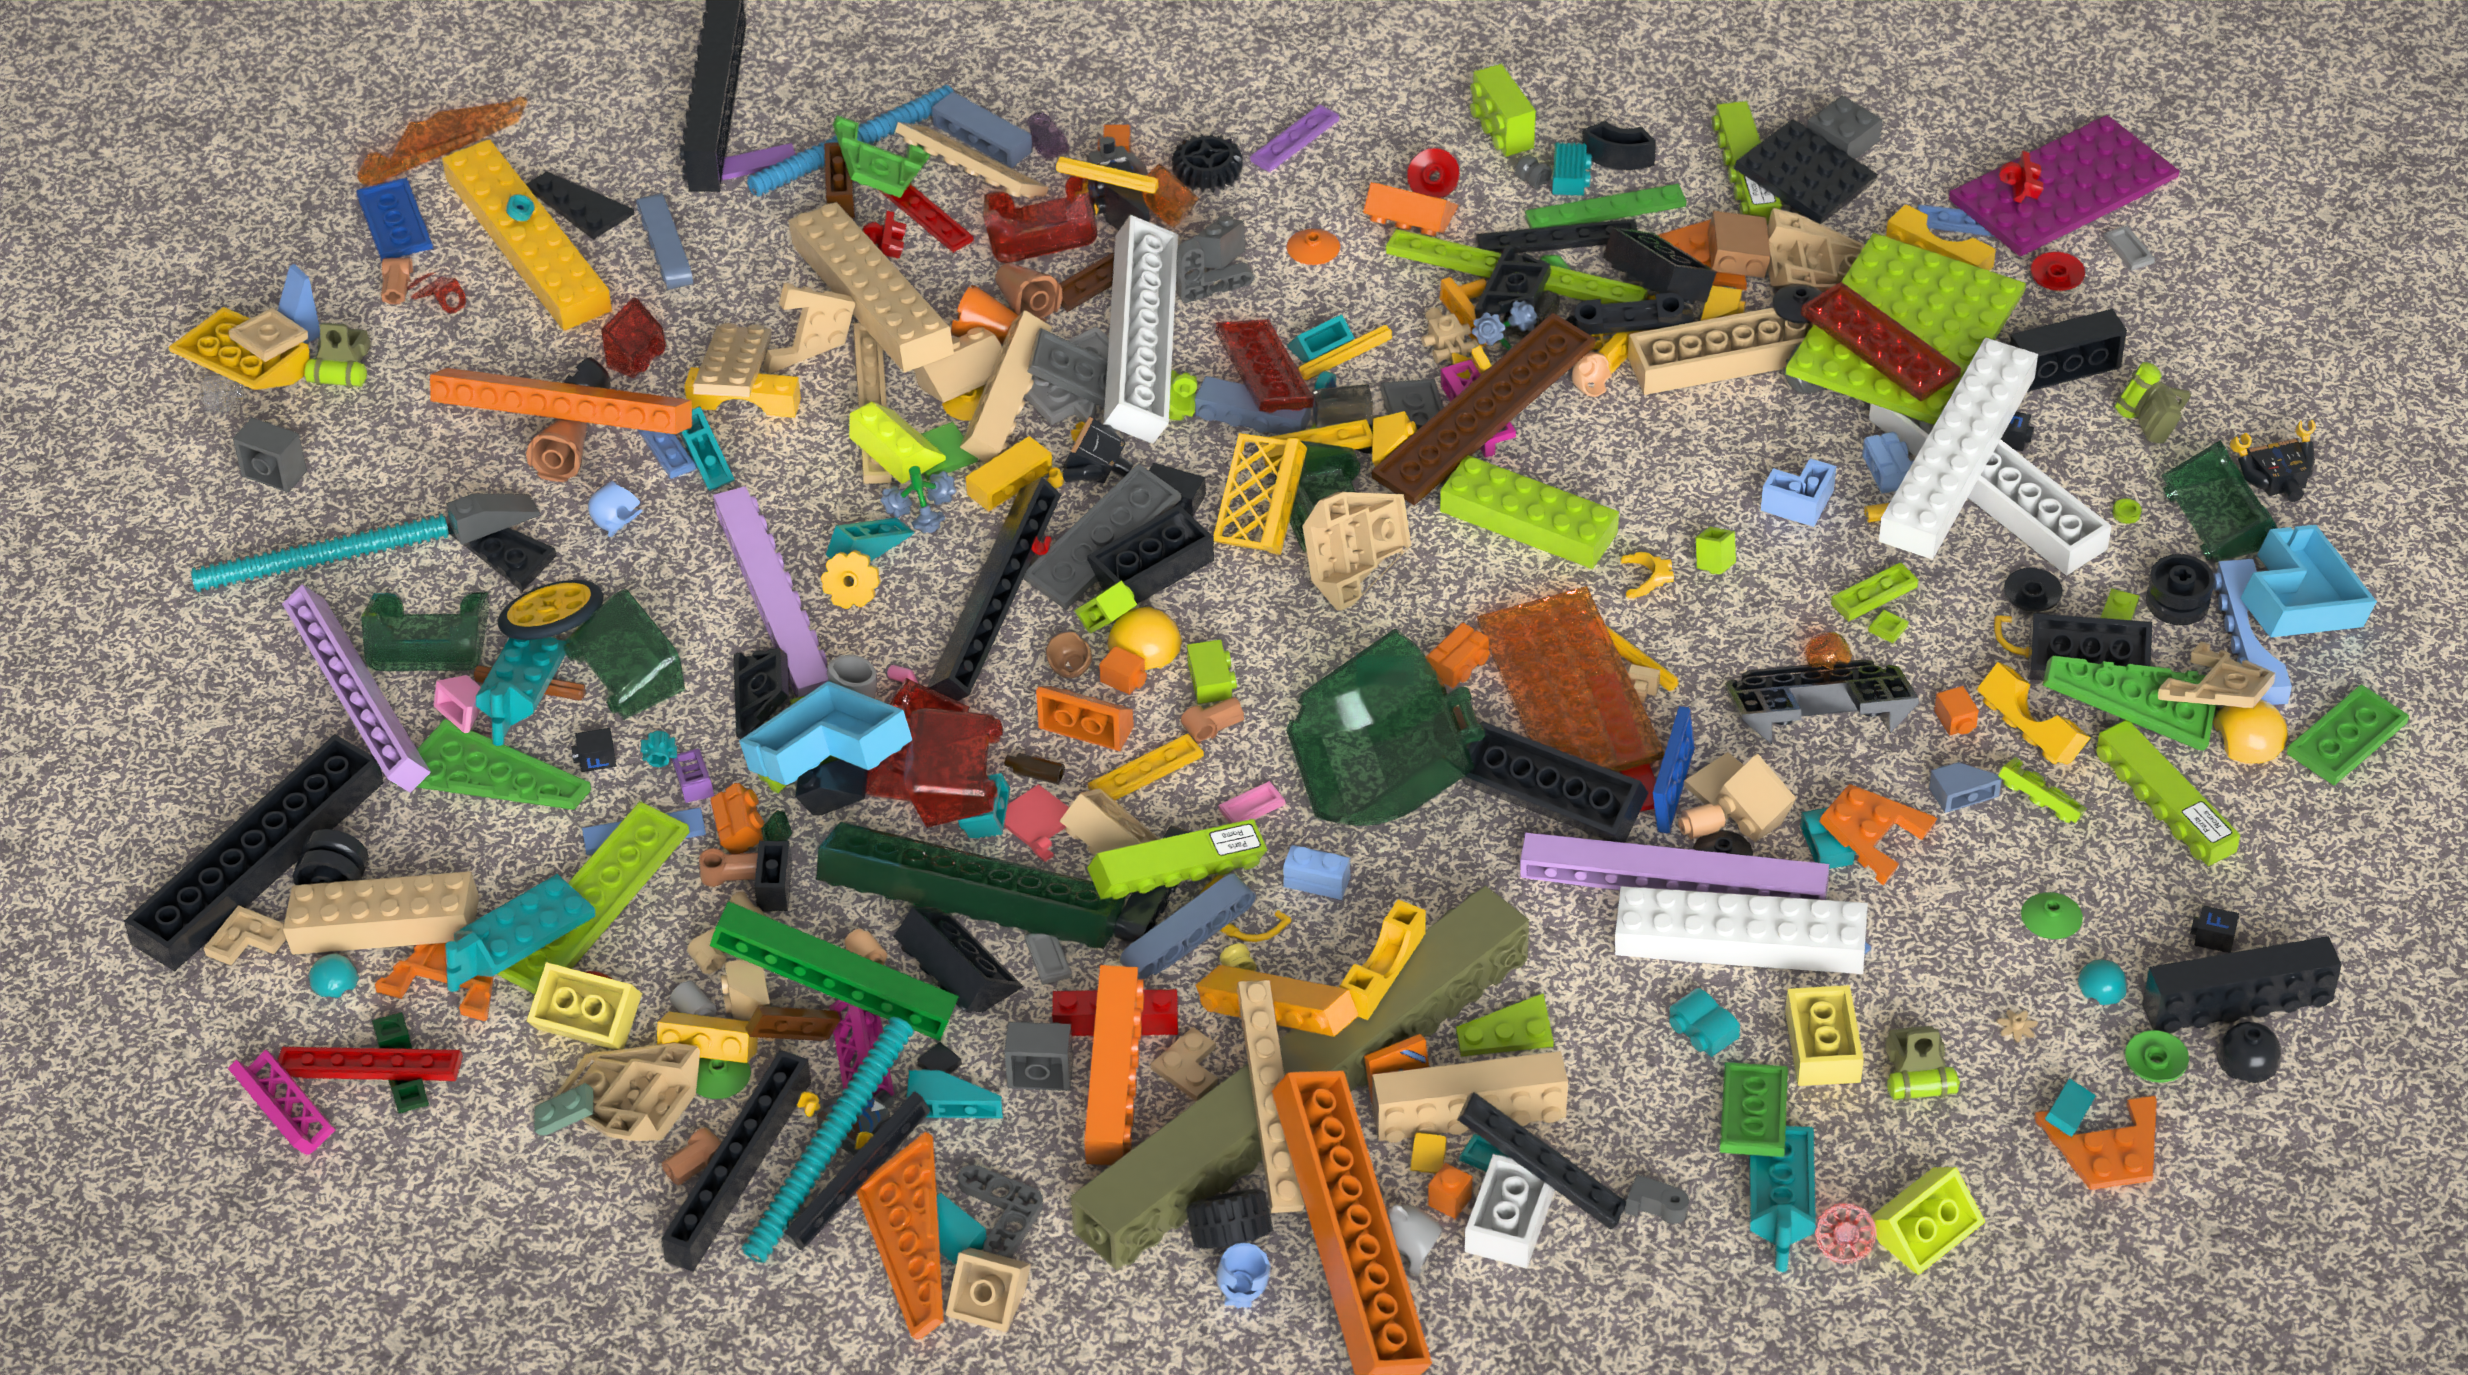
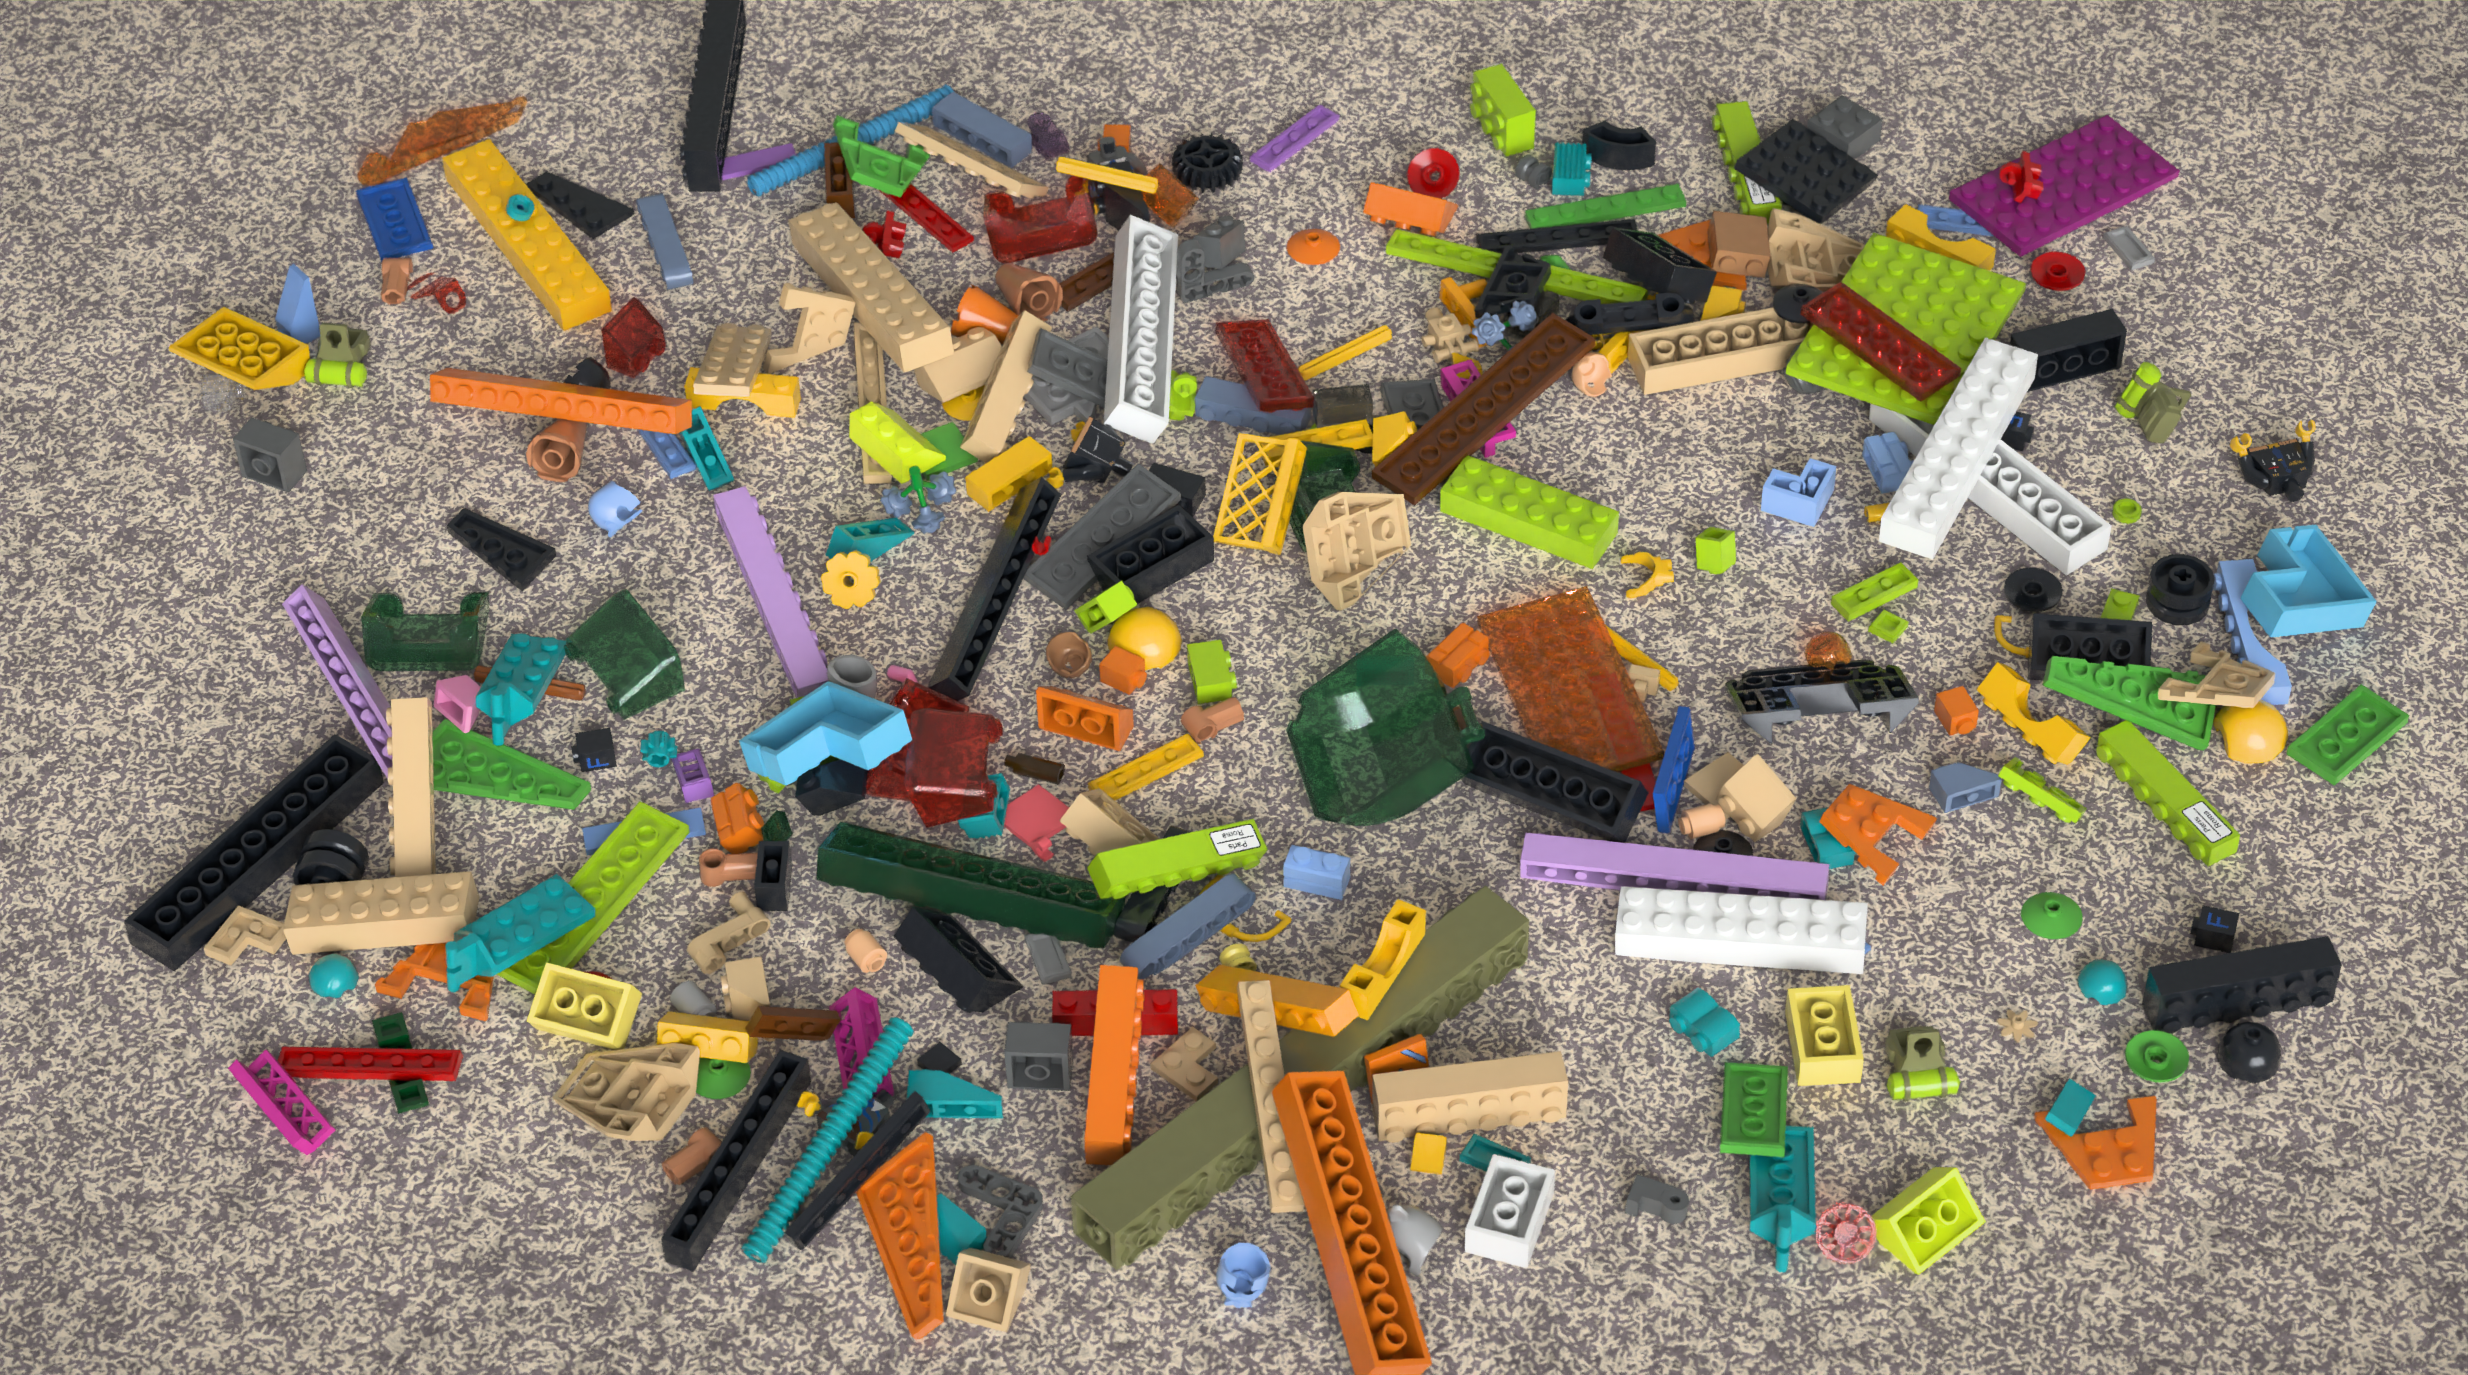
(268, 334): tan tile -> none
(319, 552): teal piece -> none
(412, 787): none -> tan brick
(488, 513): dark grey slope -> none
(550, 609): wedge -> none
(563, 1110): sand green plate -> none
(759, 687): black wing -> none
(833, 970): green brick -> none
(1229, 1218): black tyre -> none
(1252, 803): bright pink tile -> none
(1321, 339): teal brick -> none
(1325, 380): teal tile -> none
(1450, 1190): orange brick -> none
(1480, 360): yellow tile -> none
(1507, 1030): lime wing -> none
(1542, 1160): black tile -> none
(2219, 504): clear green windscreen -> none

